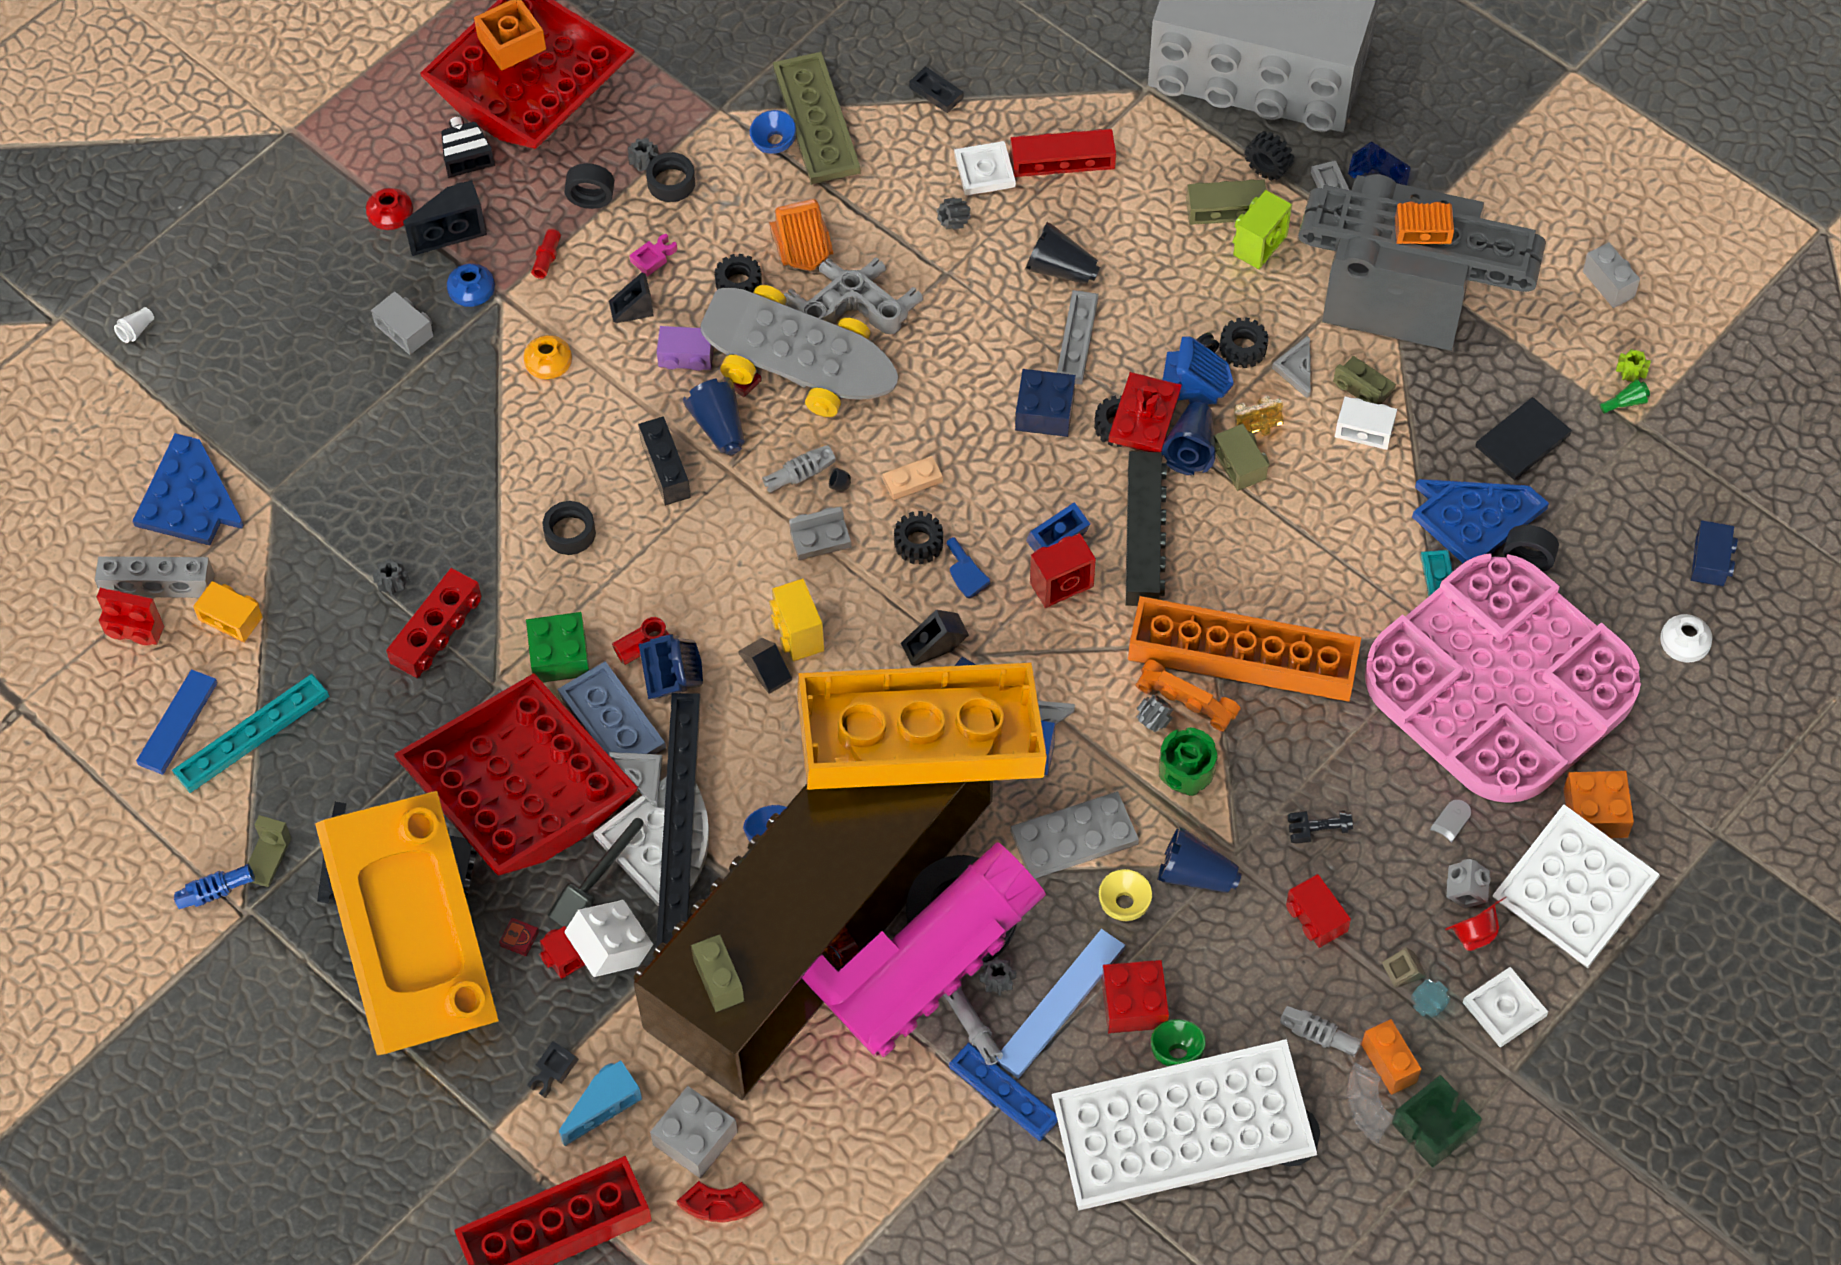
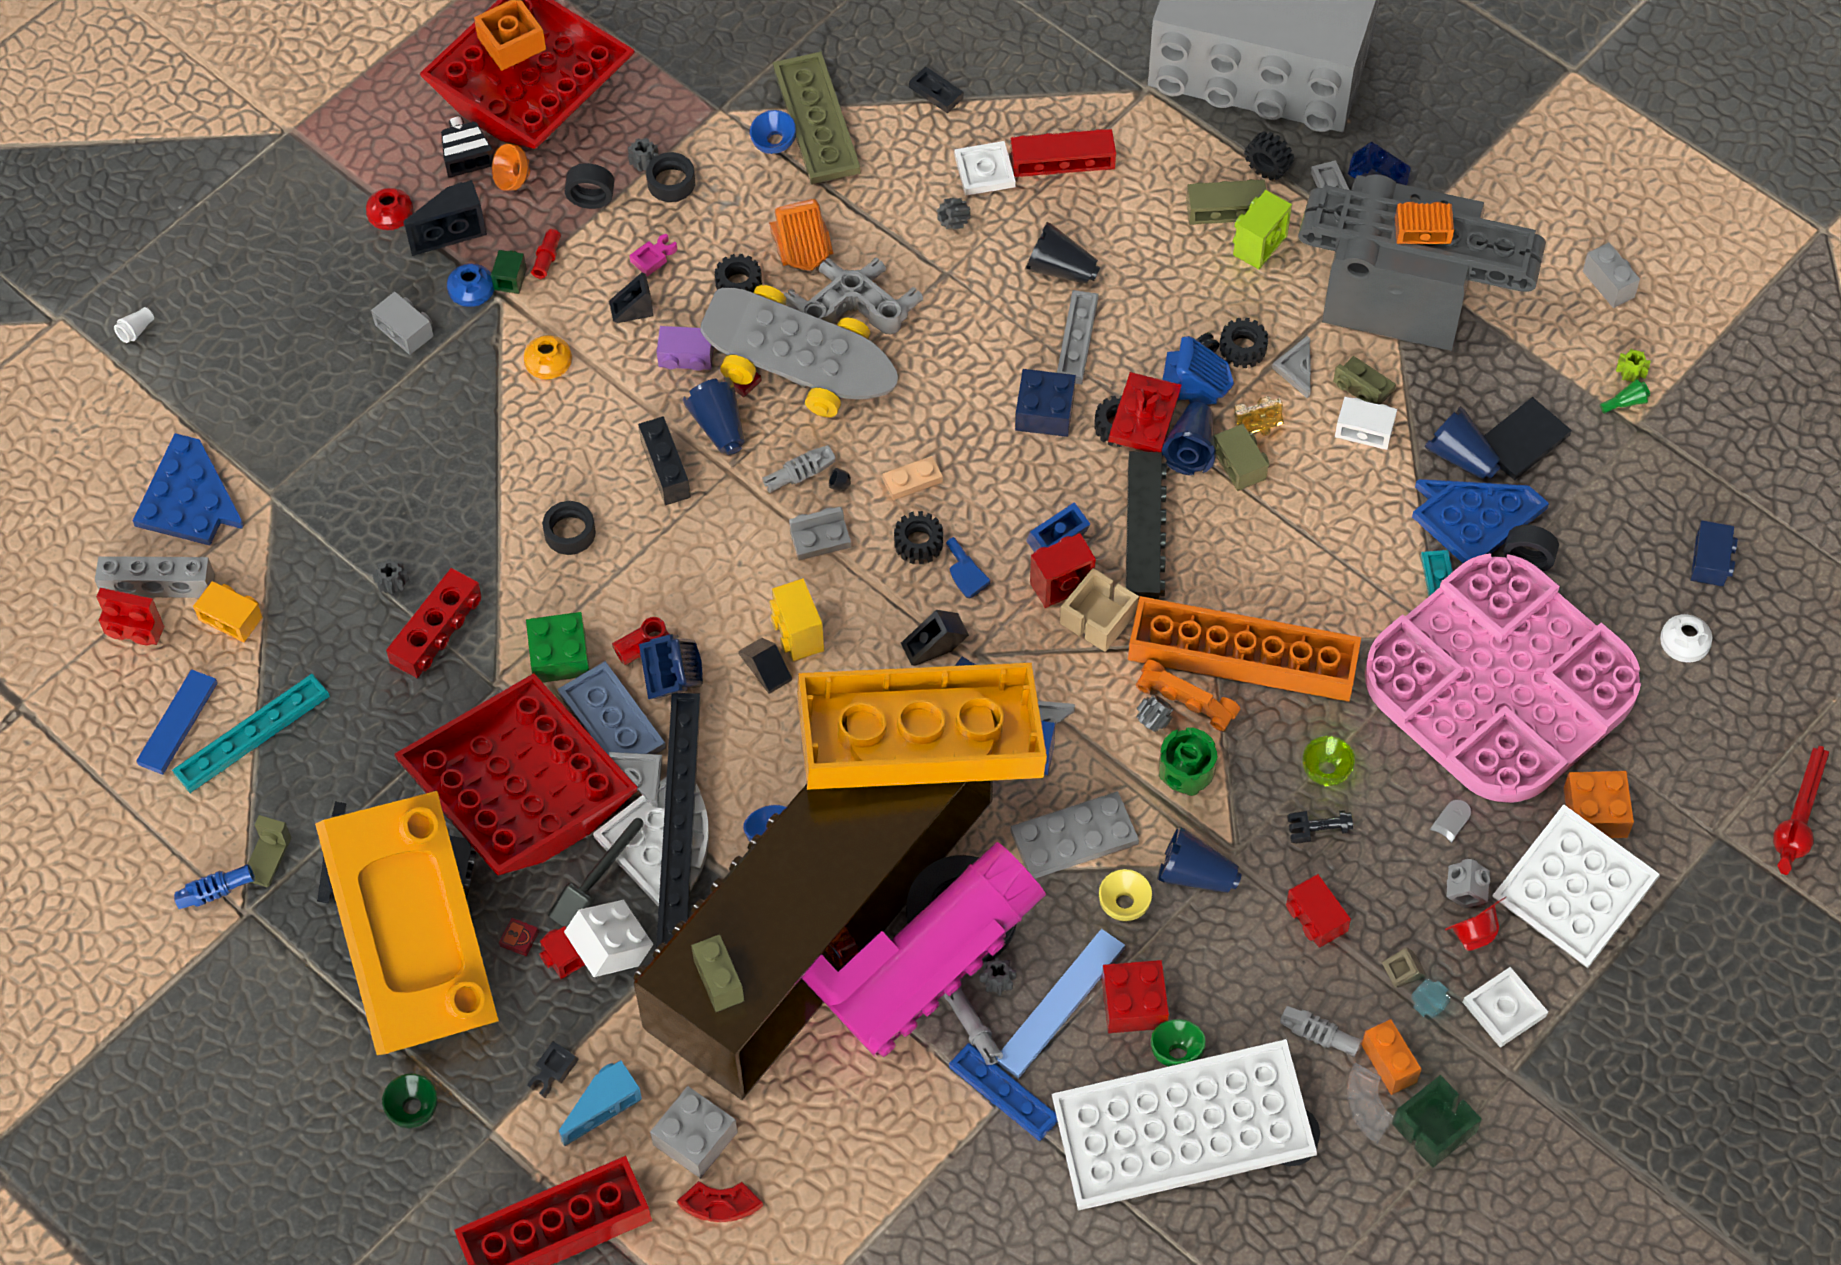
(408, 1088): none -> dark green piece
(506, 167): none -> orange piece
(508, 271): none -> dark green brick
(1095, 614): none -> tan piece
(1328, 750): none -> clear neon green piece
(1464, 446): none -> dark blue cone
(1793, 836): none -> red piece

